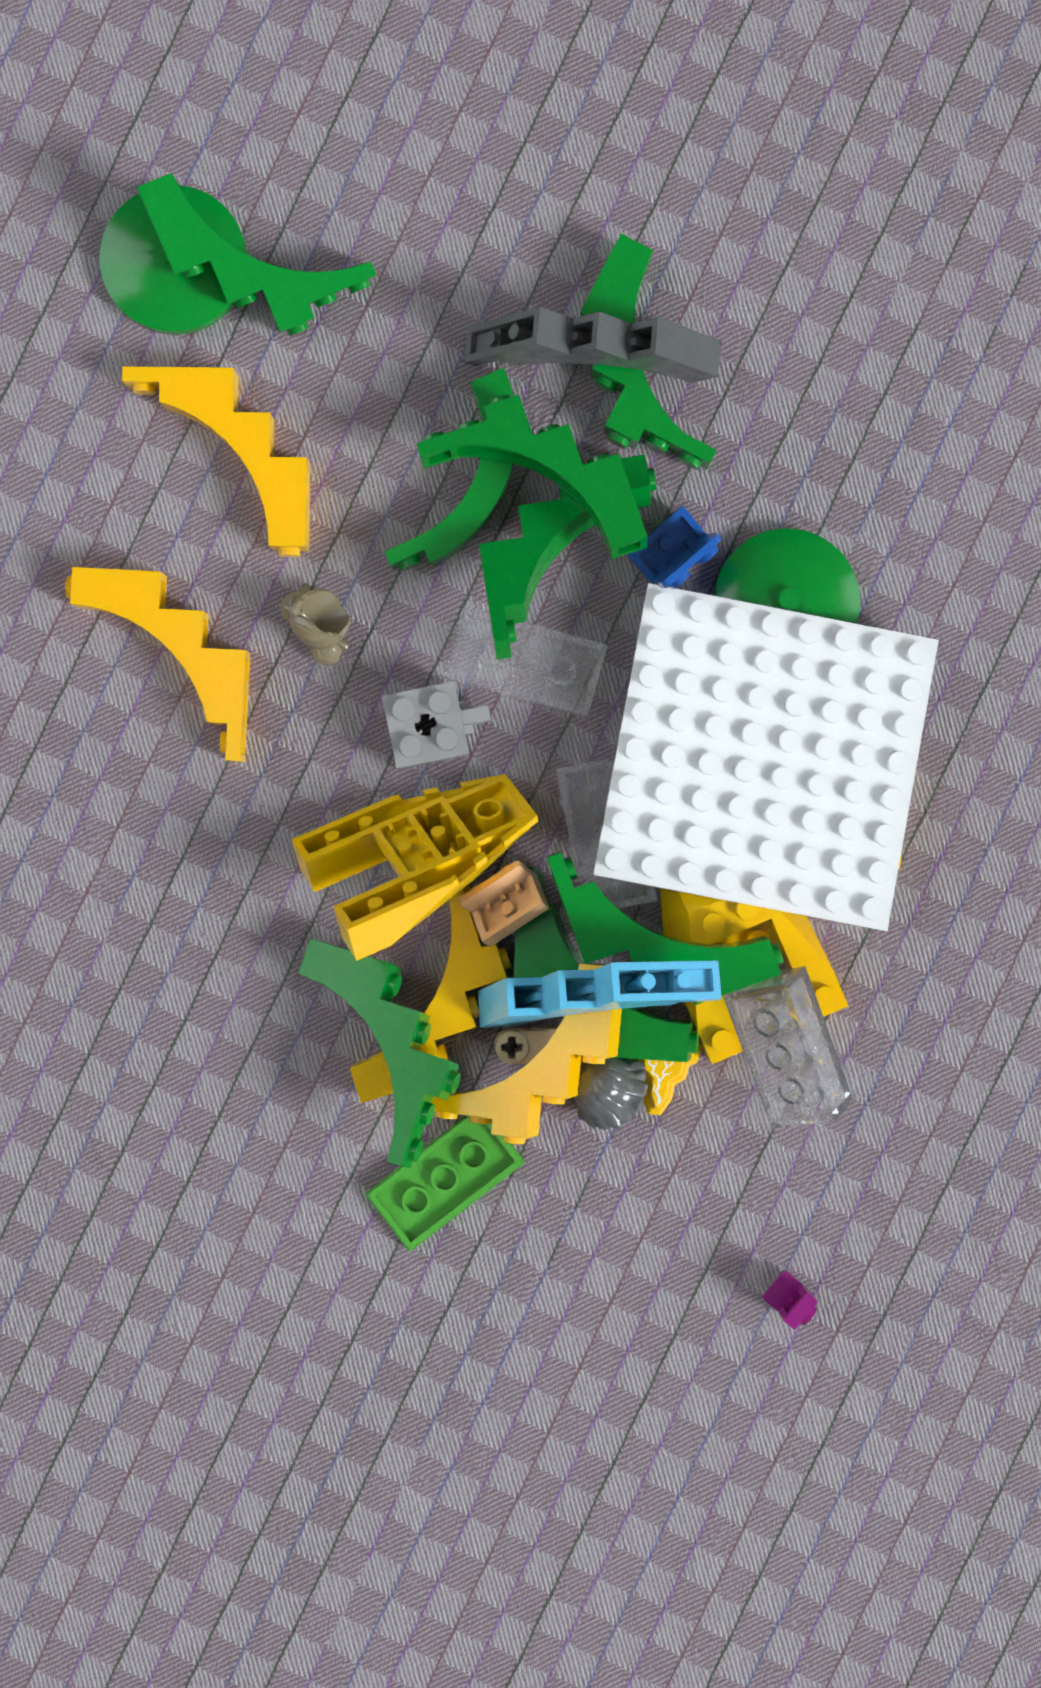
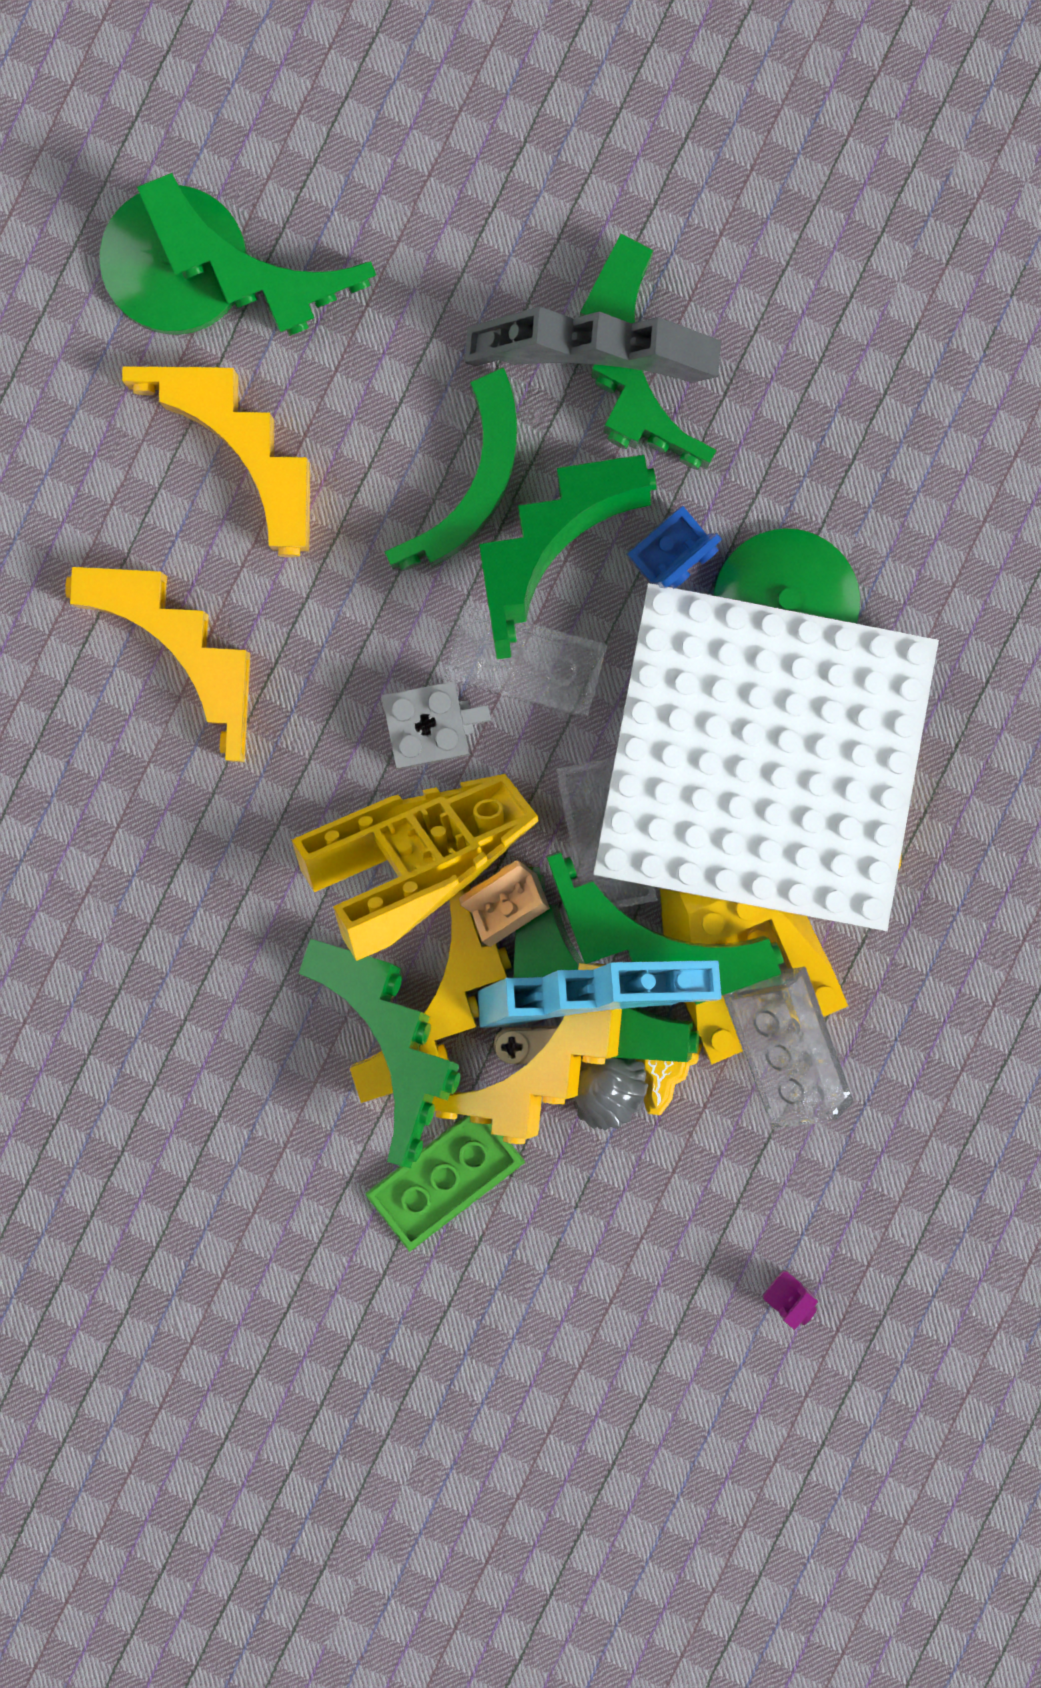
(317, 622): dark tan hair -> none
(506, 436): green arch -> none

